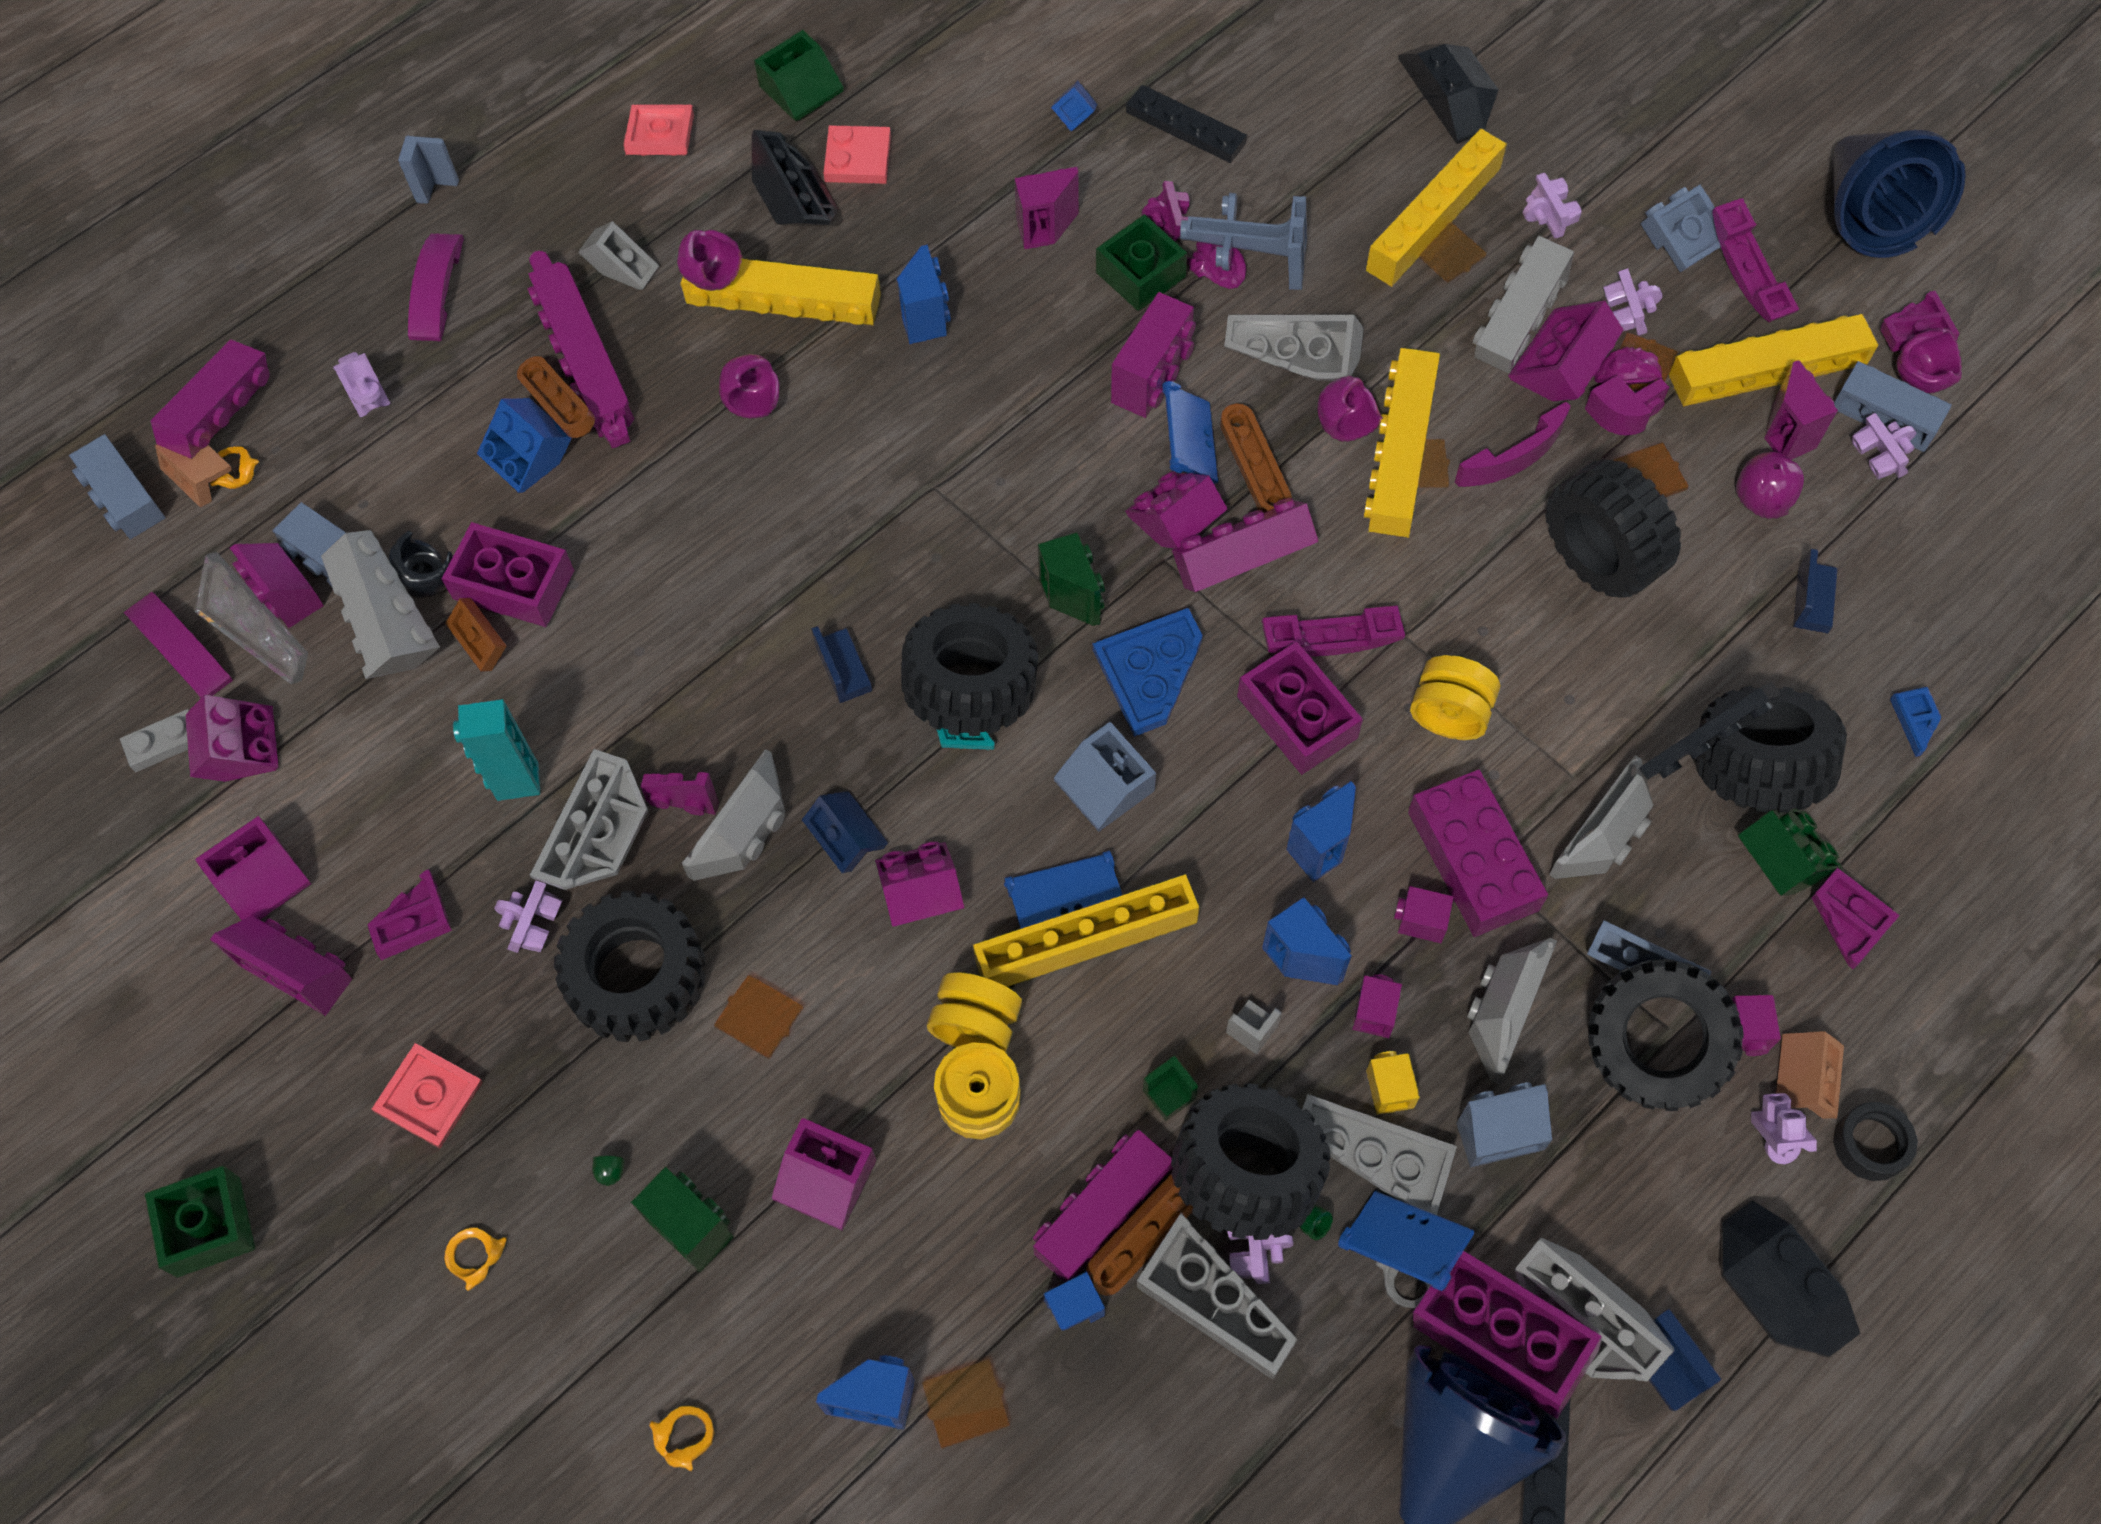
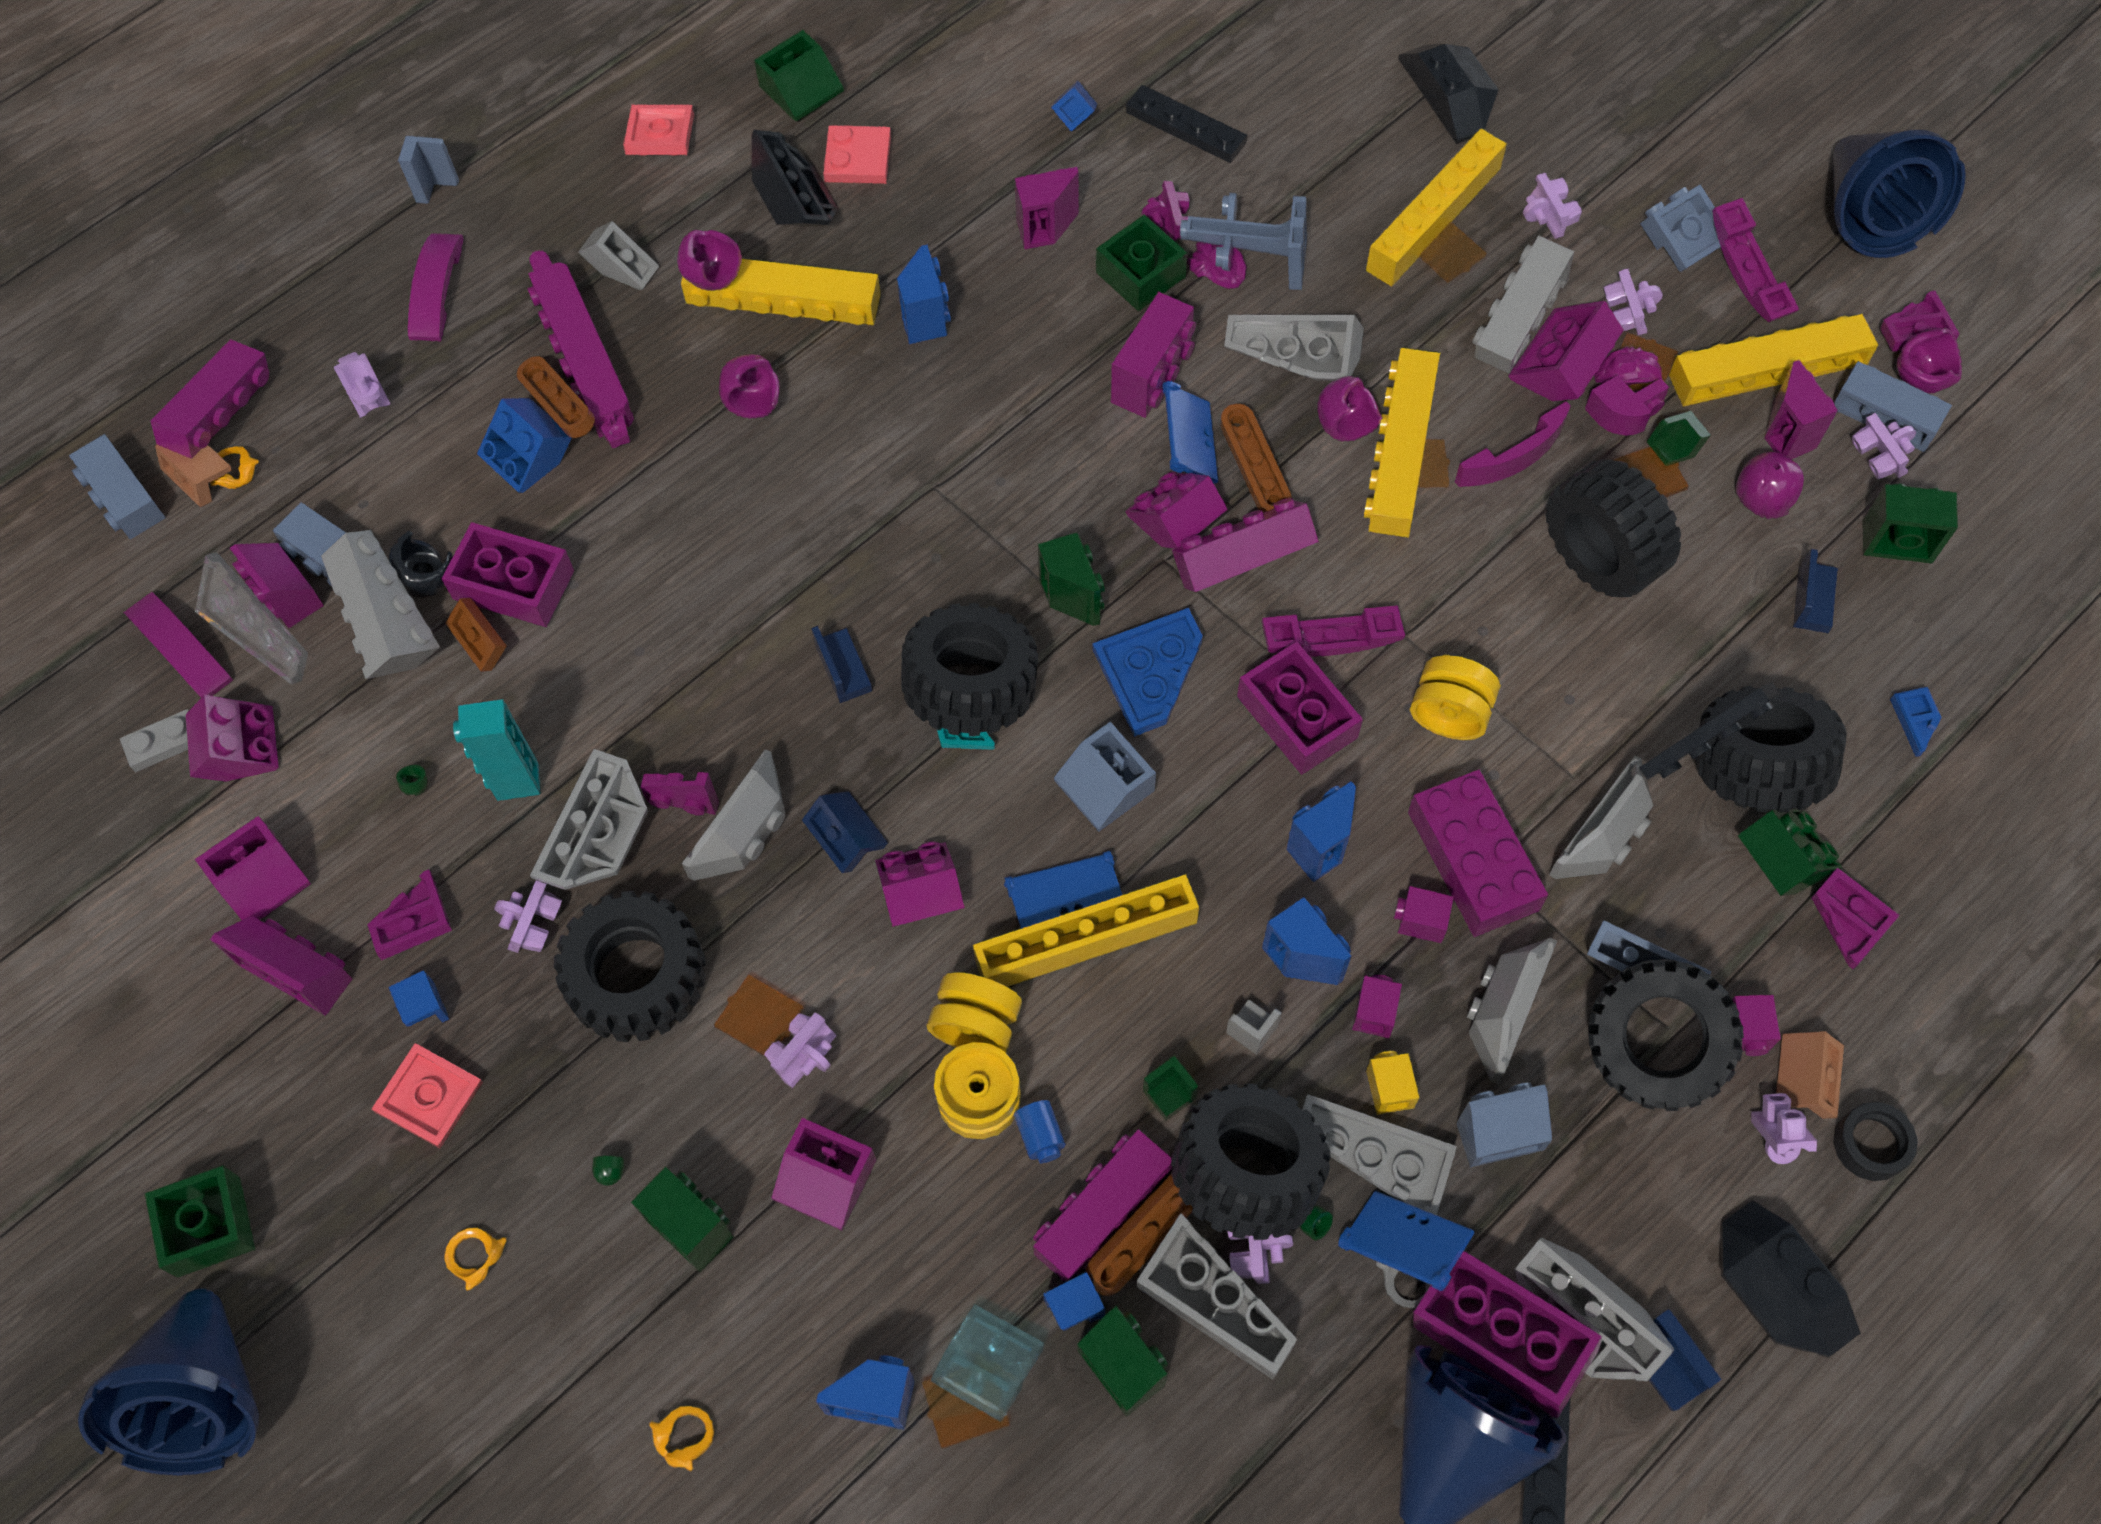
(175, 1395): none -> dark blue cone
(405, 780): none -> dark green hinge
(418, 999): none -> blue panel
(804, 1051): none -> lavender hips
(987, 1362): none -> clear light blue slope
(1040, 1131): none -> blue brick
(1123, 1361): none -> dark green slope
(1678, 438): none -> dark green panel
(1910, 523): none -> dark green brick

